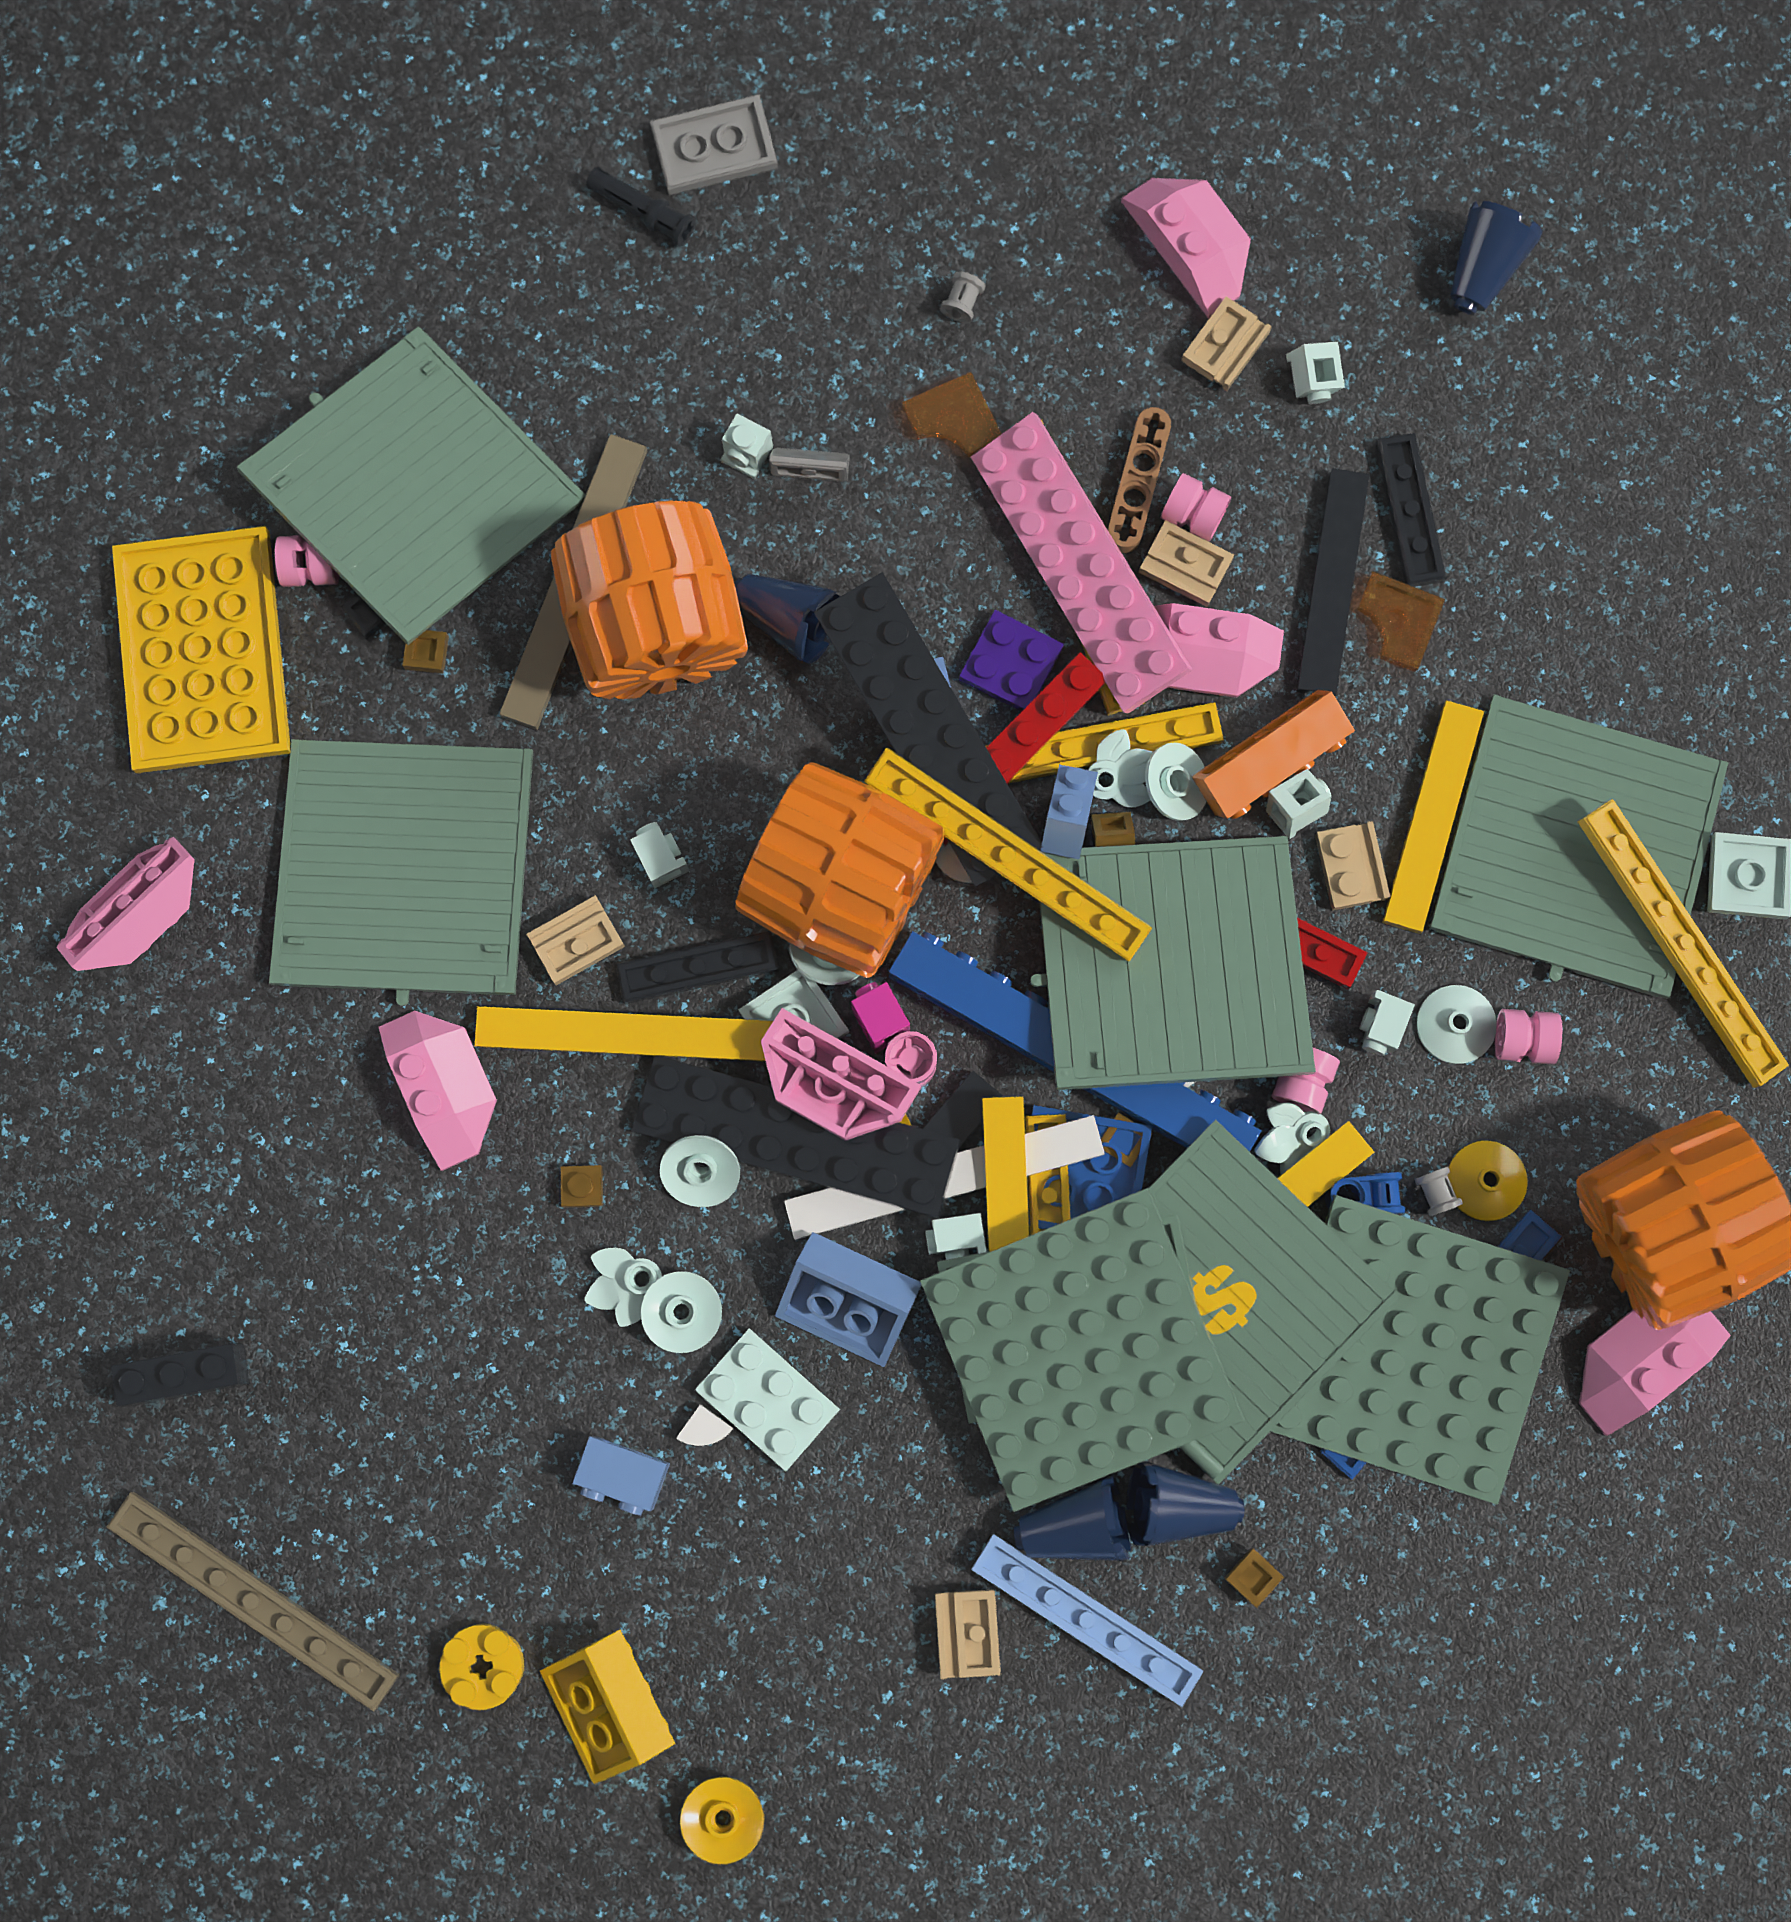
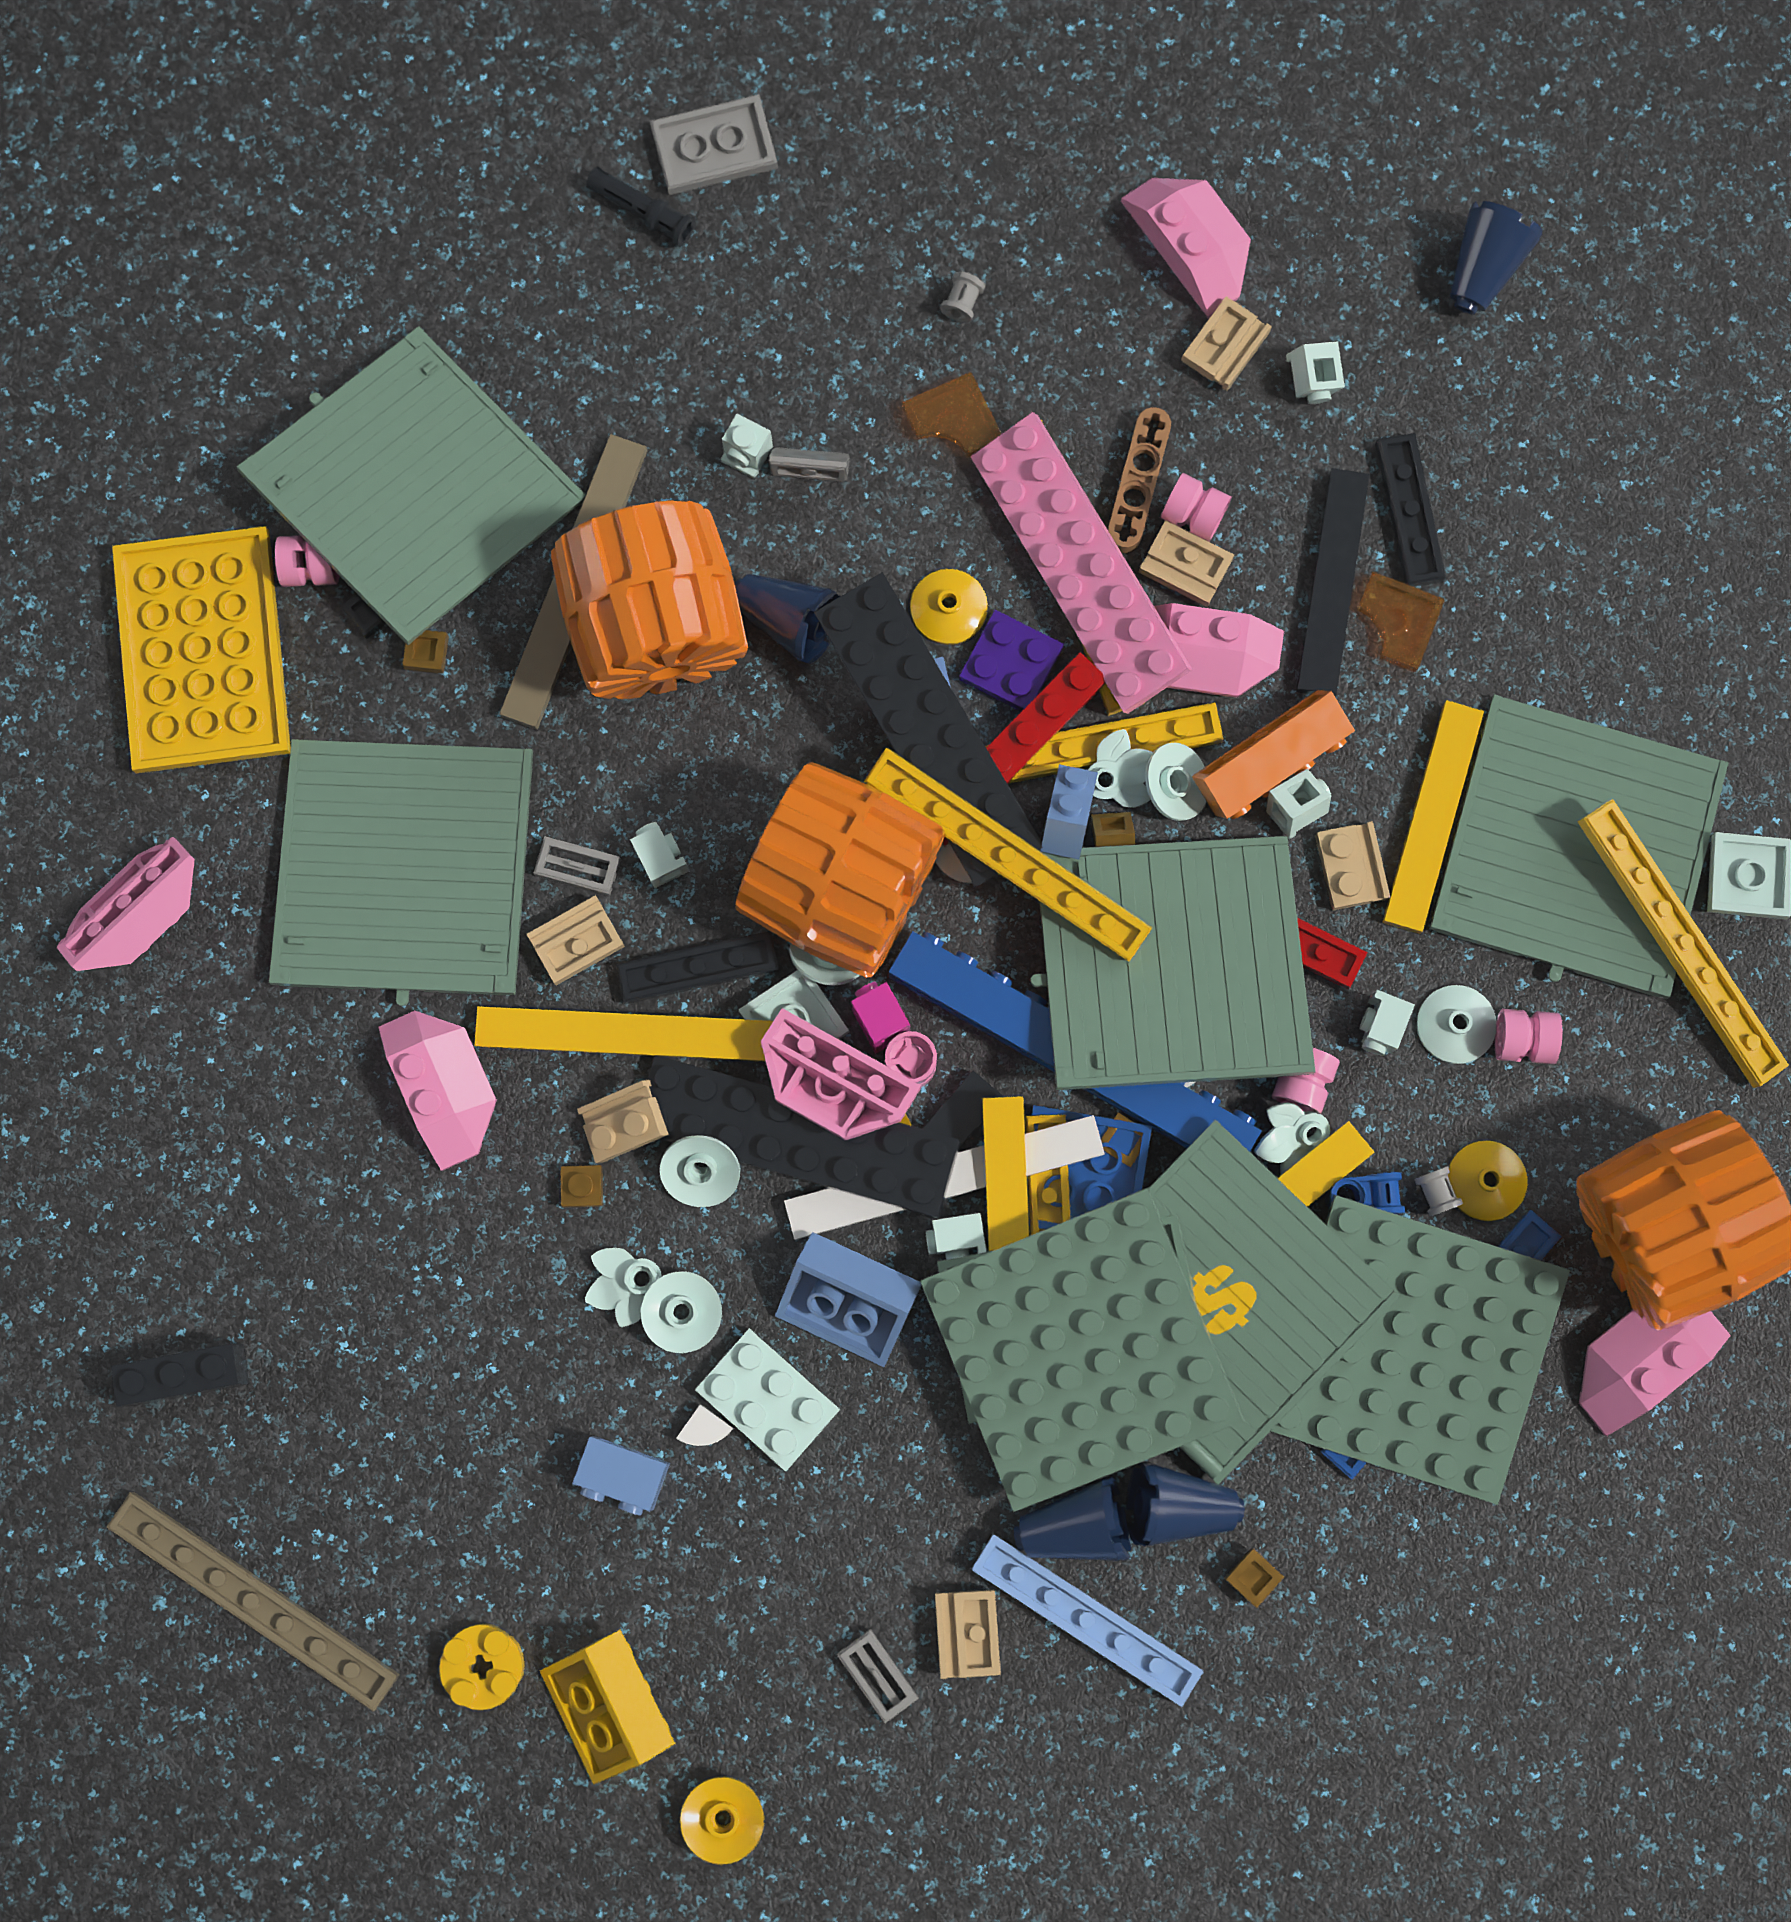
(608, 875): none -> light grey tile
(622, 1121): none -> tan plate
(857, 1646): none -> light grey tile
(948, 624): none -> yellow dish

